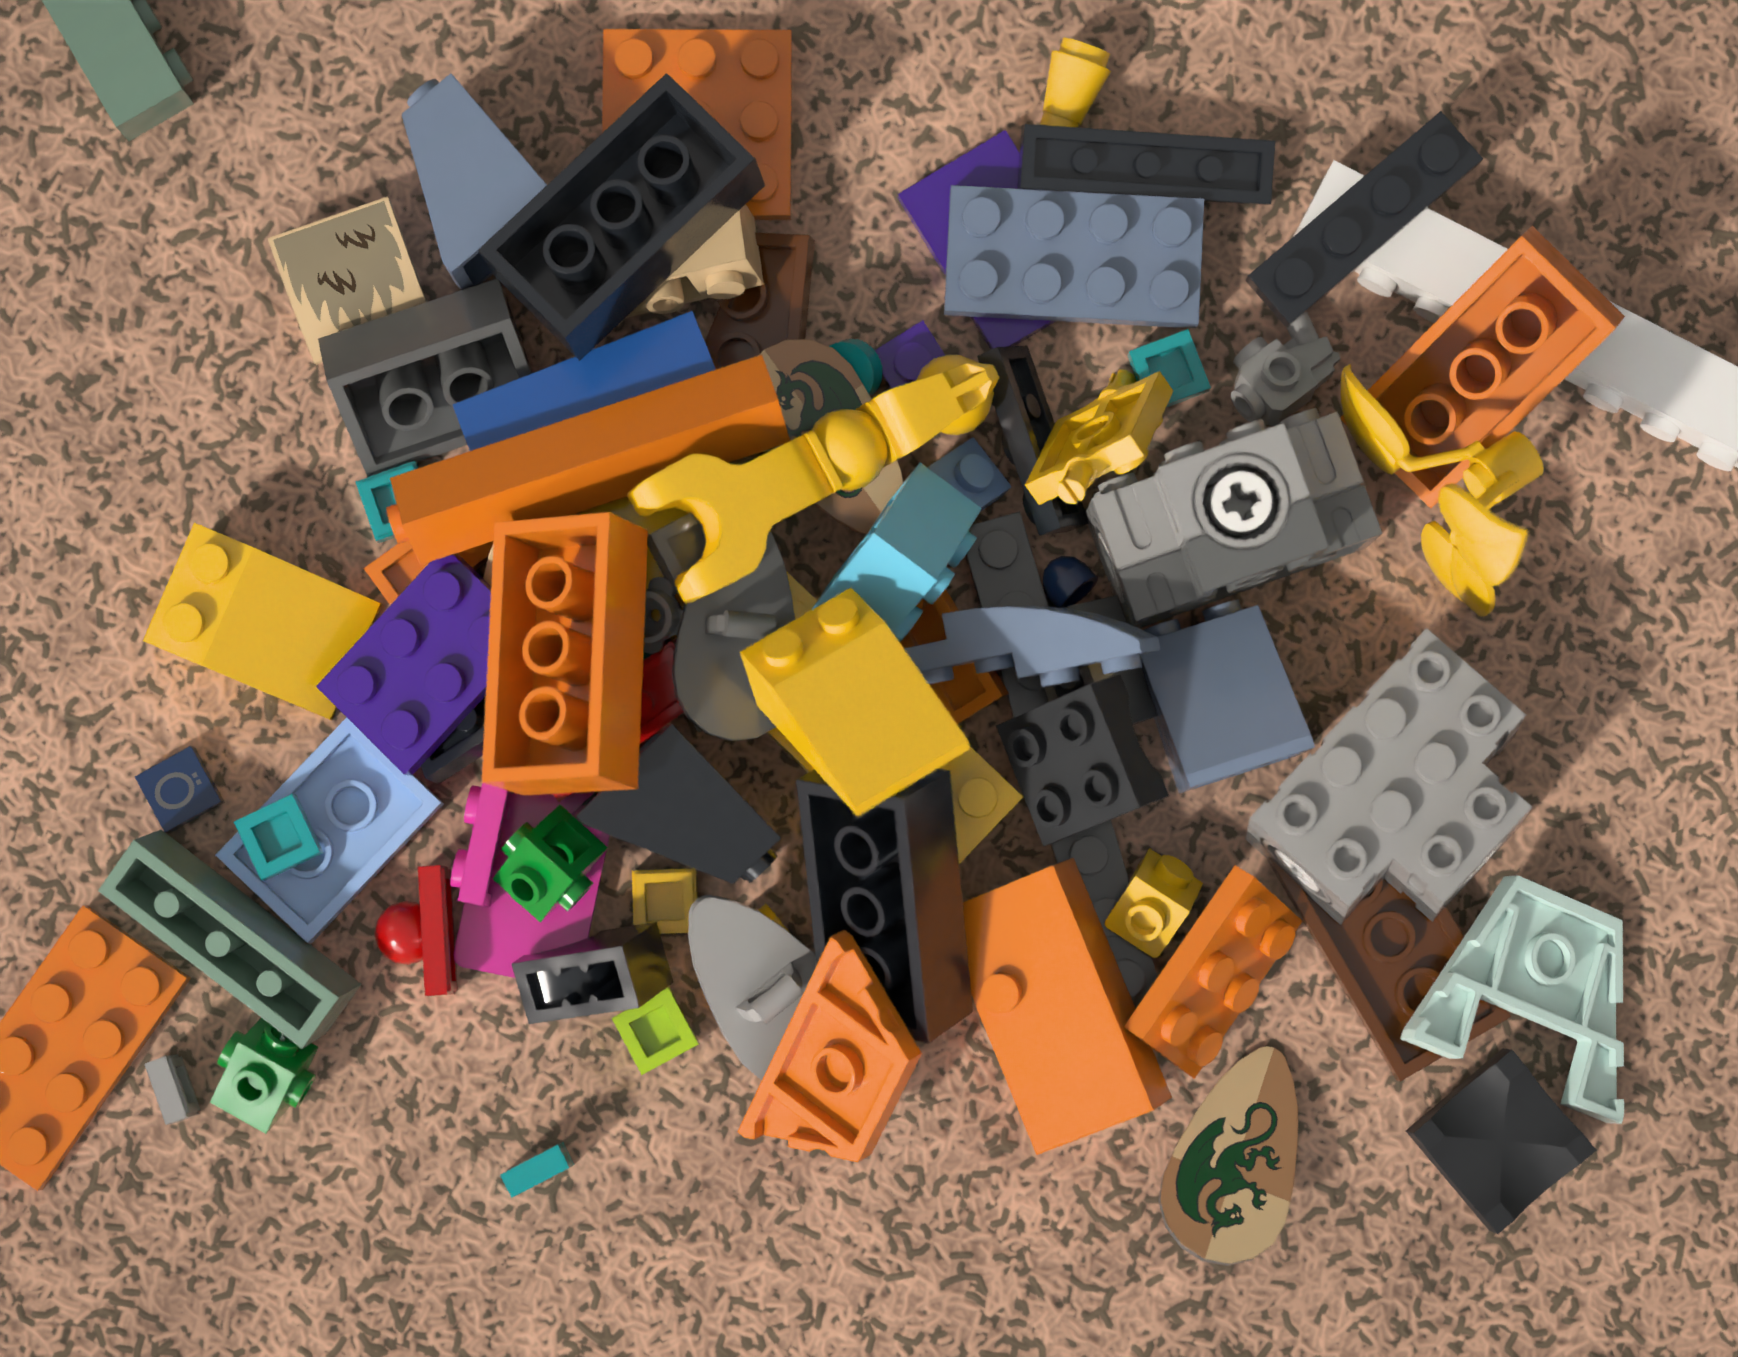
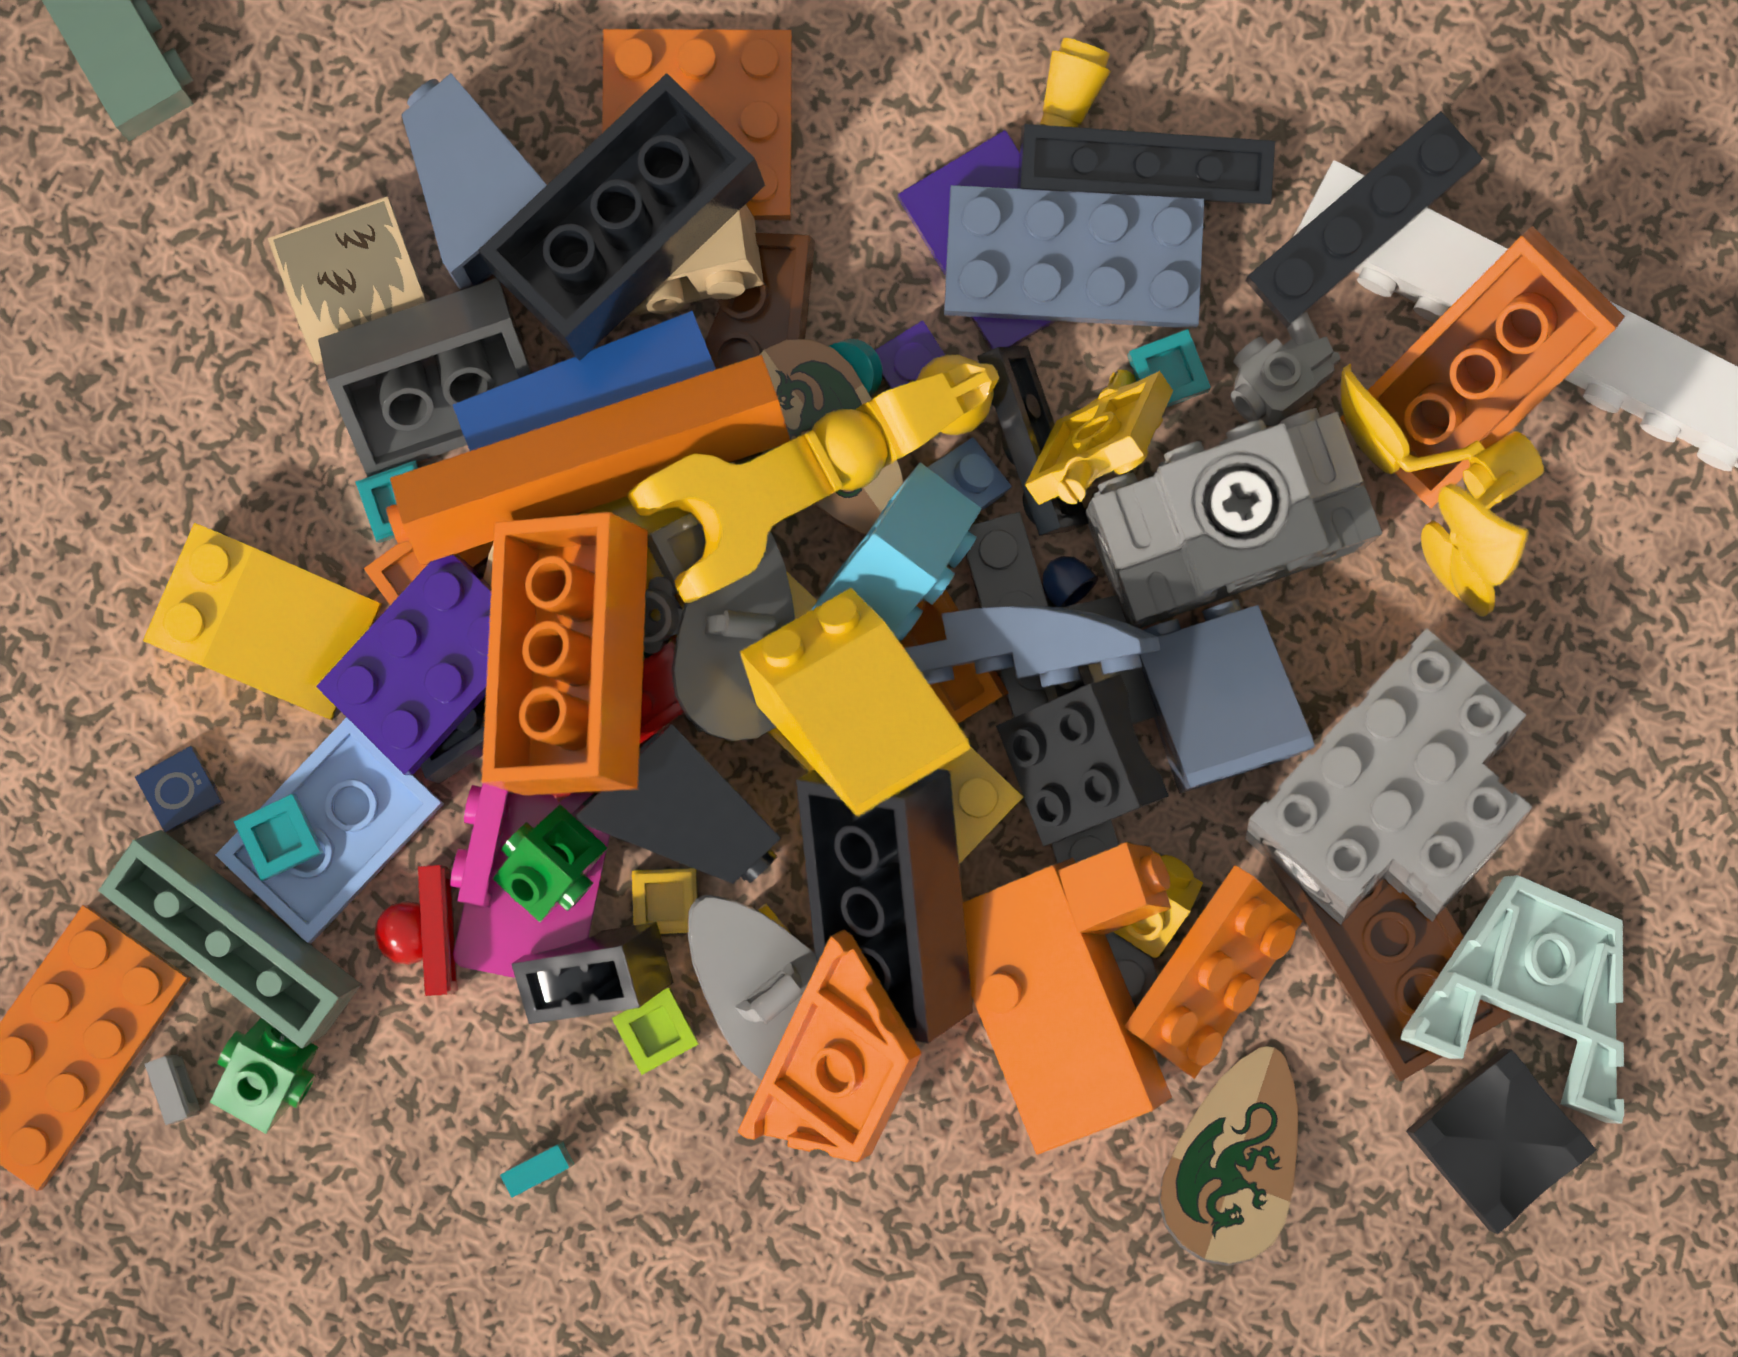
(1116, 888): none -> orange brick

